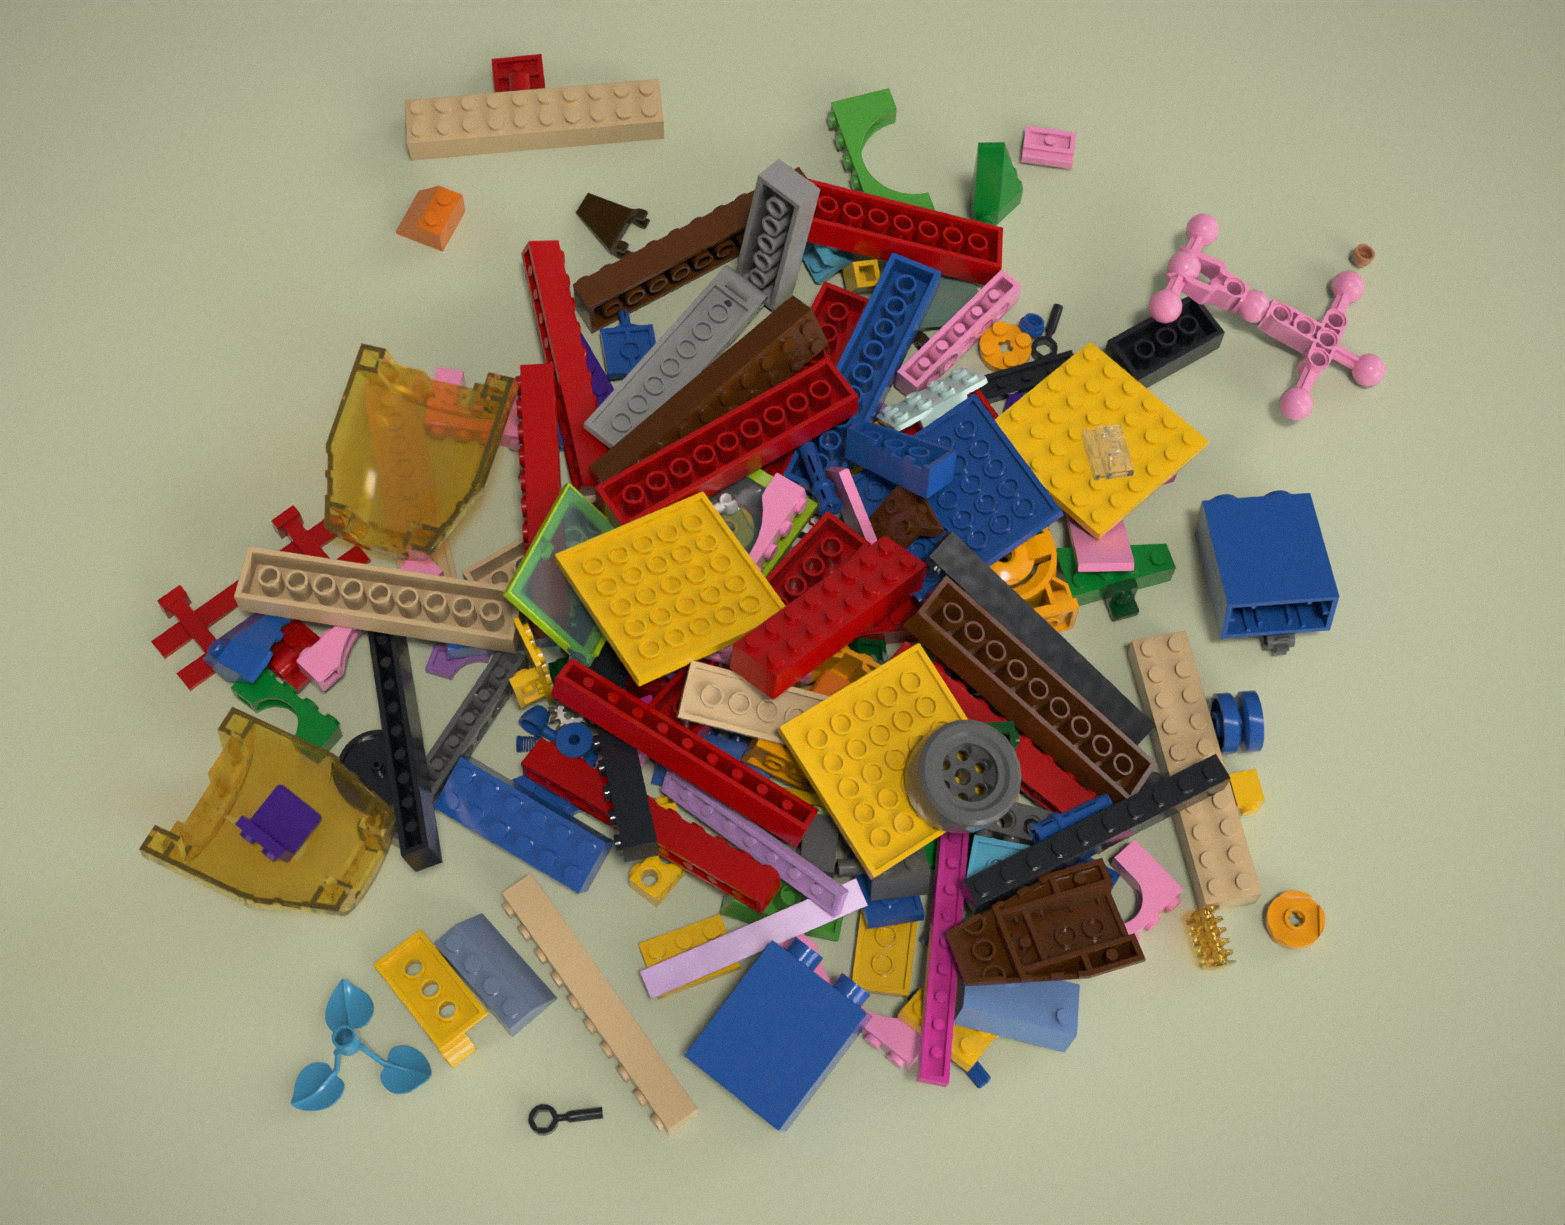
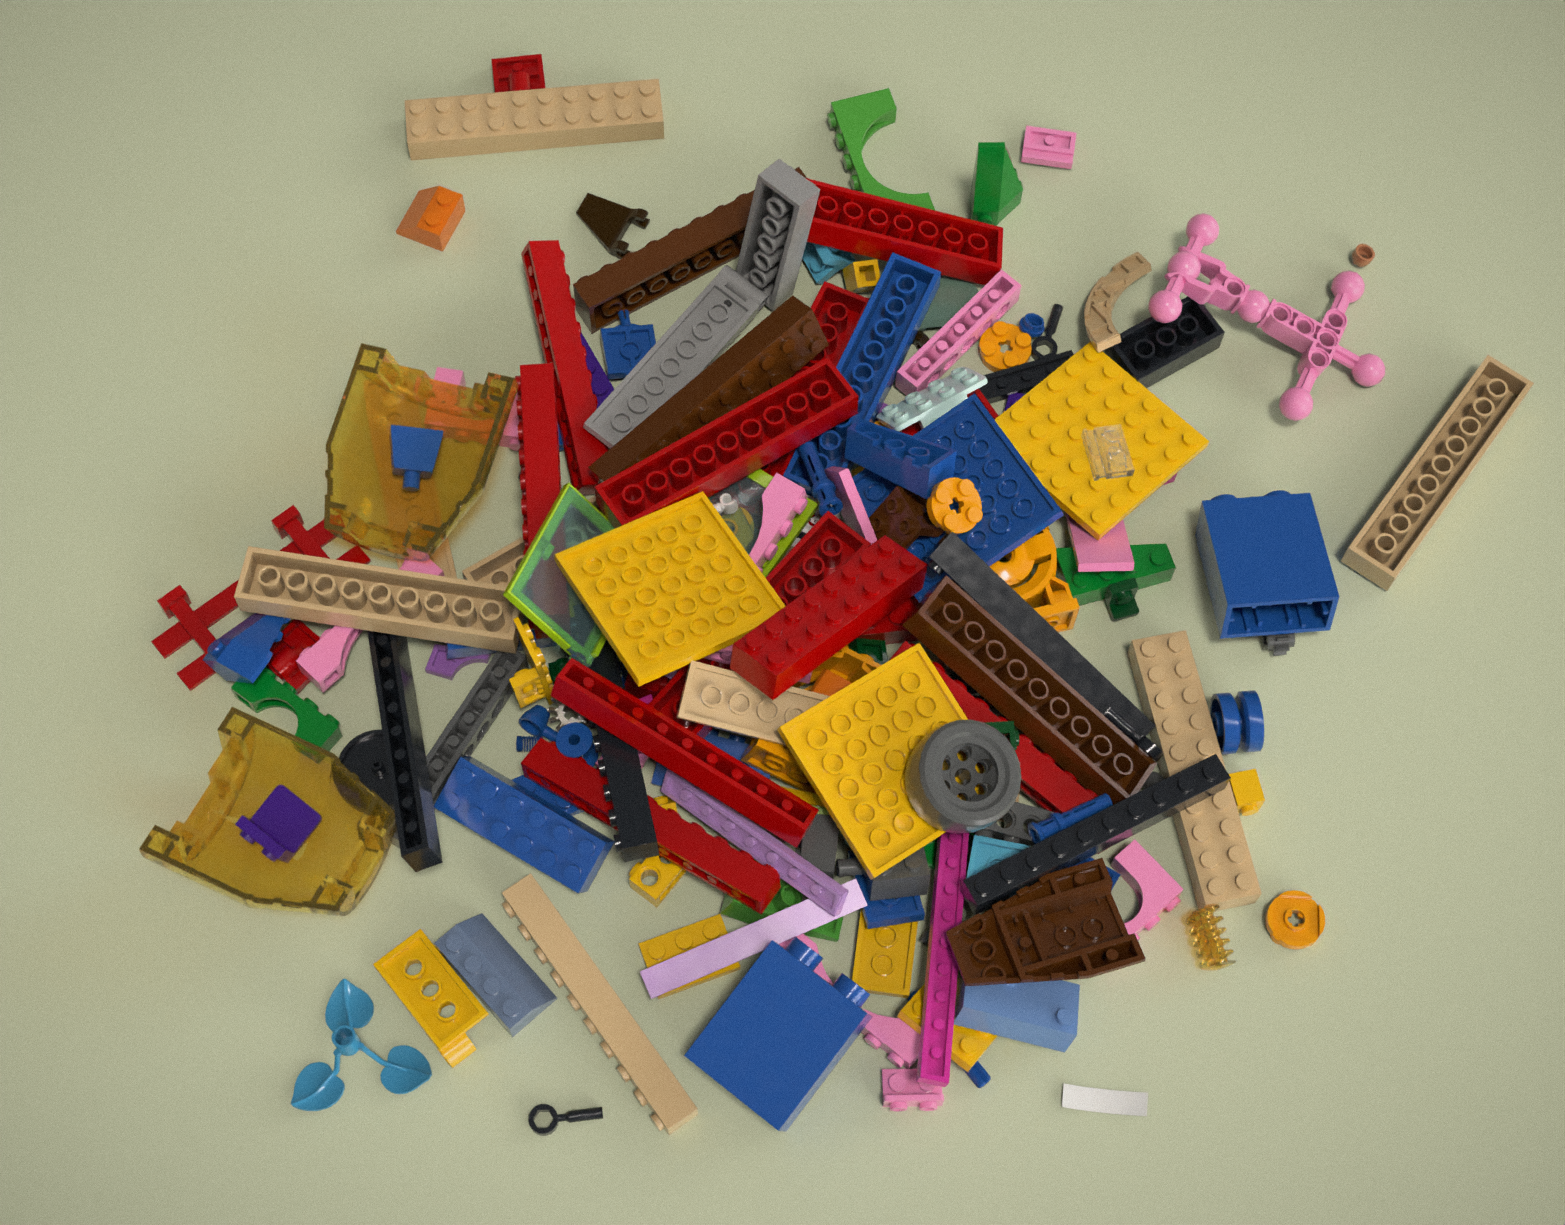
(413, 453): none -> blue torso
(903, 1091): none -> bright pink bracket
(969, 505): none -> light orange plate
(1104, 296): none -> tan tile
(1105, 1100): none -> white sticker
(1141, 741): none -> black piece
(1436, 473): none -> tan brick

